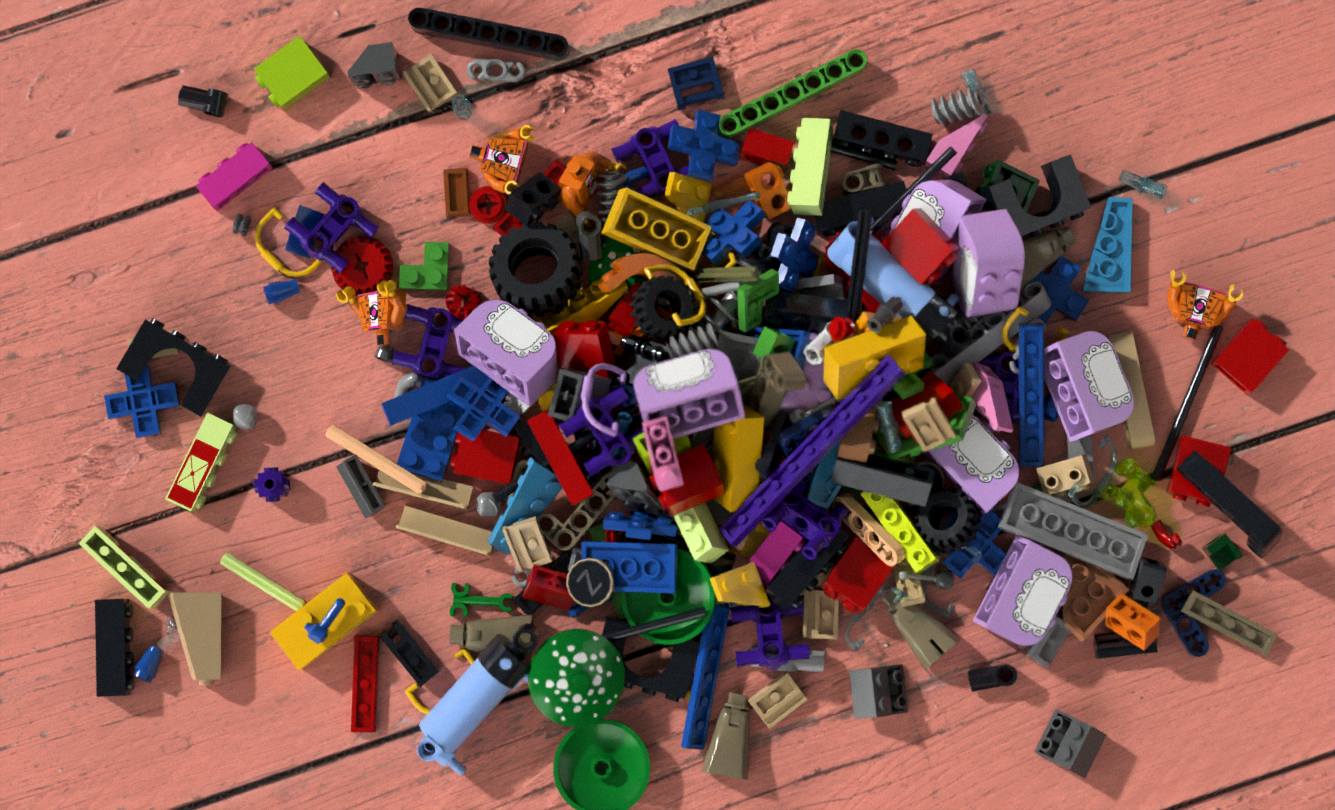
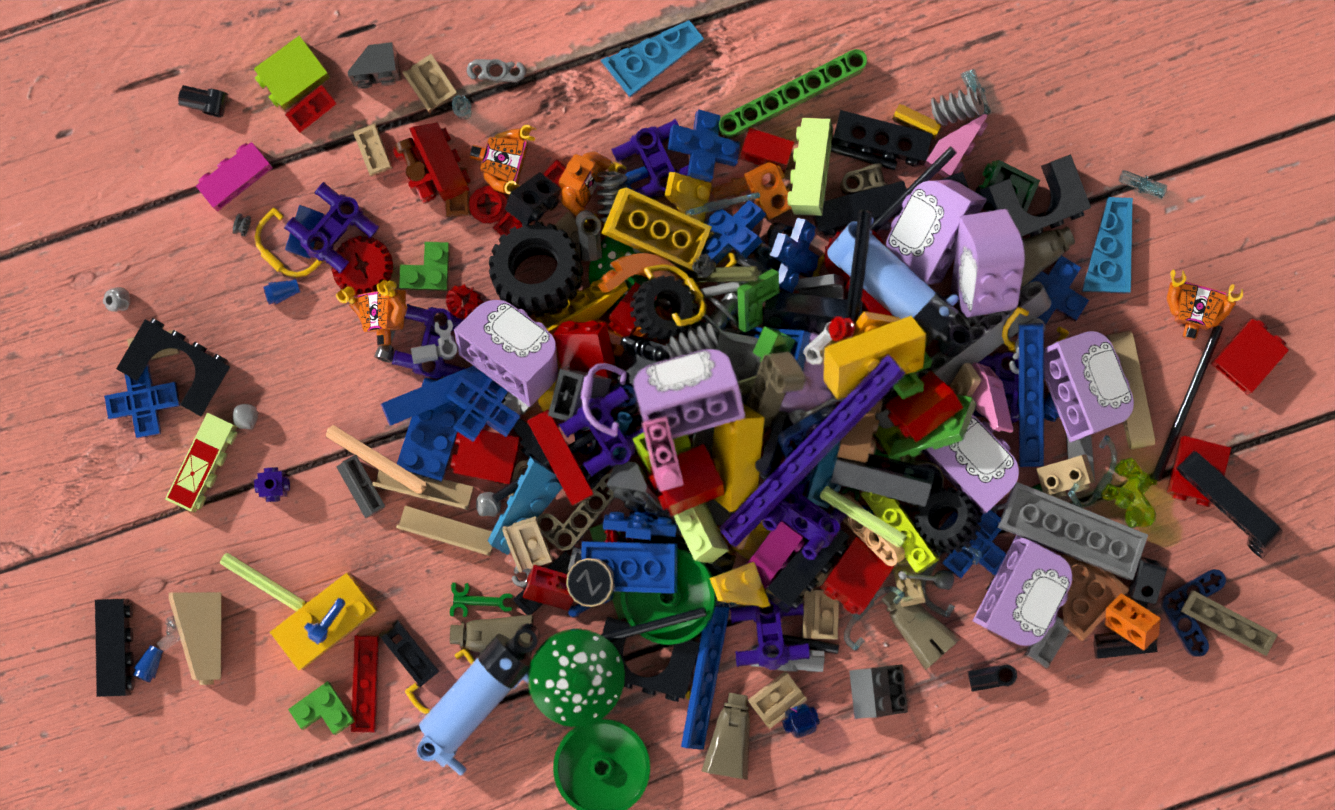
(116, 299): none -> light grey piece
(124, 567): yellowish green brick -> none
(310, 109): none -> red hinge
(322, 703): none -> bright green plate
(372, 150): none -> tan plate
(407, 382): light grey arm -> none
(416, 170): none -> hips
(441, 160): none -> red slope
(447, 347): none -> light grey bar
(479, 26): black beam -> none
(644, 62): none -> dark azure wing
(692, 76): dark blue plate -> none
(704, 266): none -> dark grey bush
(801, 721): none -> clear blue head
(812, 644): none -> black bar
(863, 516): none -> yellowish green axle
(885, 314): dark grey axle -> none
(889, 426): clear light blue pin -> none
(915, 120): none -> yellow slope
(921, 247): red brick -> none
(928, 424): tan plate -> none
(1070, 743): dark grey slope -> none
(1163, 536): red arm -> none
(1221, 551): dark green panel -> none

